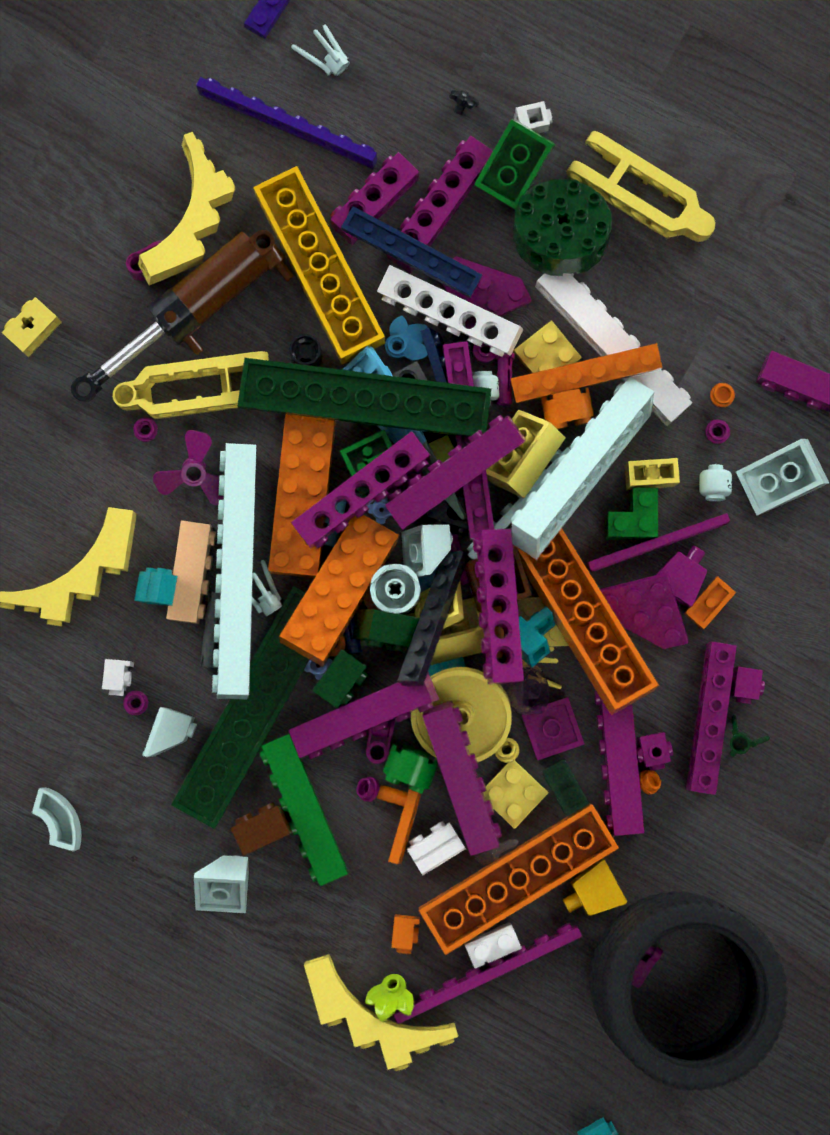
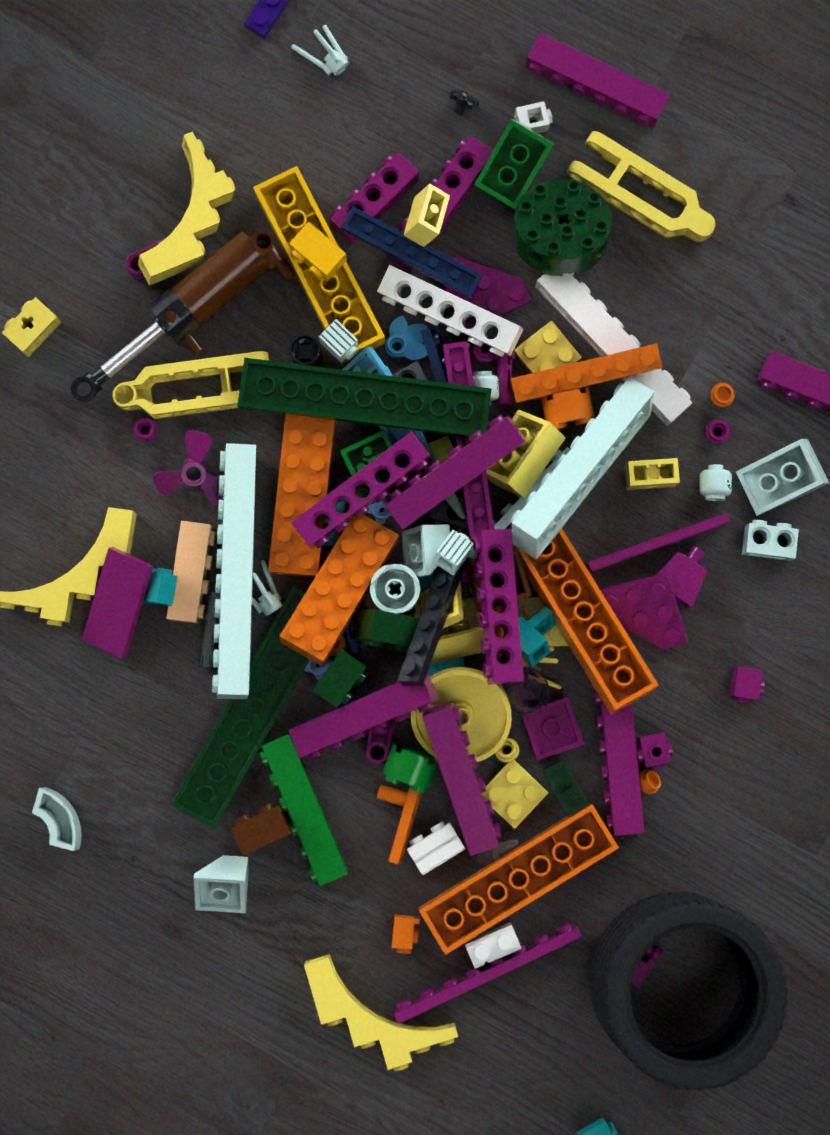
(116, 676): white brick -> none
(117, 602): none -> magenta tile
(127, 703): magenta plate -> none
(169, 731): light aqua slope -> none
(280, 119): dark purple plate -> none
(317, 252): none -> yellow brick
(339, 341): none -> light aqua brick
(368, 789): magenta plate -> none
(388, 999): lime plate -> none
(426, 215): none -> light yellow brick
(453, 552): none -> light aqua brick
(595, 890): yellow torso -> none
(596, 80): none -> magenta brick
(639, 522): green brick -> none
(710, 603): orange plate -> none
(711, 718): magenta brick -> none
(741, 741): dark green plant -> none
(770, 546): none -> light aqua brick

